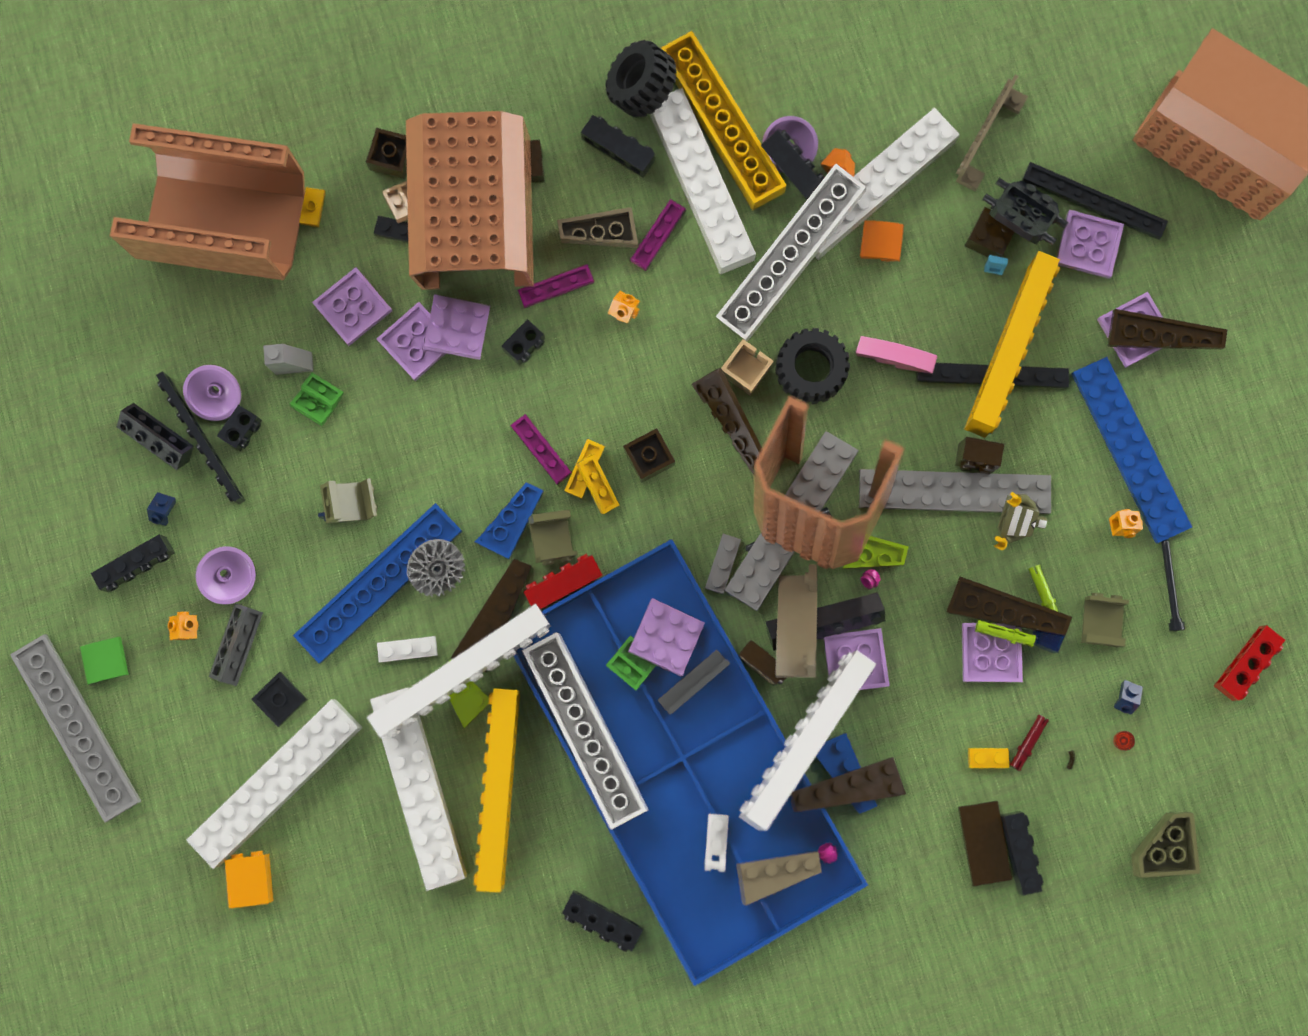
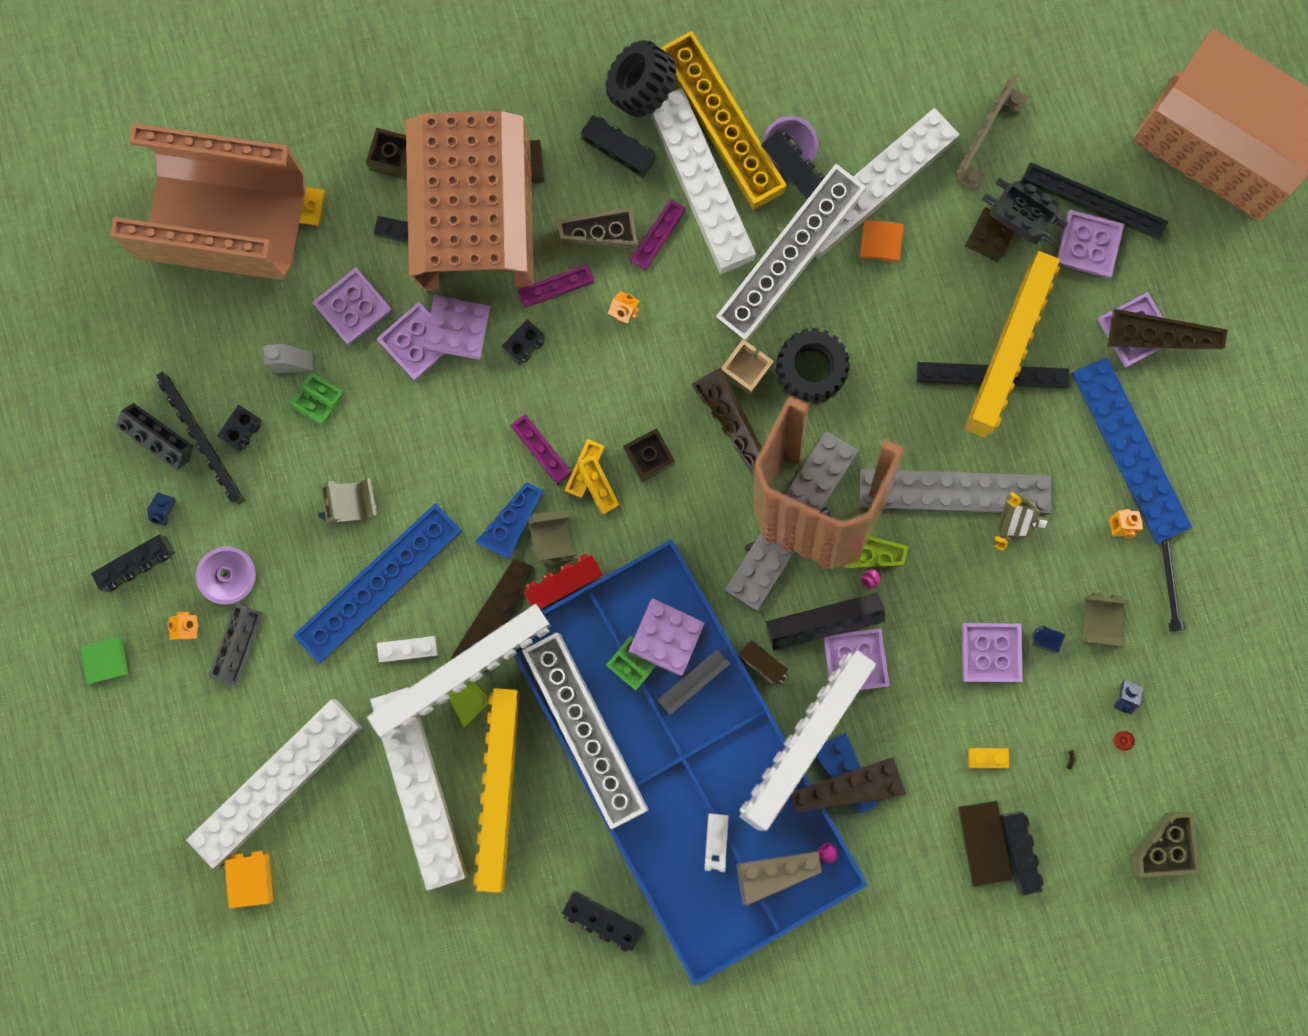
(75, 728): light grey plate -> none
(202, 397): lavender dish -> none
(279, 699): black tile -> none
(397, 201): tan wing -> none
(435, 567): light grey wheel -> none
(722, 564): light grey plate -> none
(797, 625): dark tan bracket -> none
(841, 158): orange slope -> none
(896, 354): bright pink slope -> none
(979, 455): dark brown brick -> none
(989, 604): dark brown wing -> none
(995, 265): medium azure tile -> none
(1012, 635): lime pin -> none
(1029, 742): dark red pin -> none
(1042, 588): lime pin -> none
(1228, 683): red brick -> none

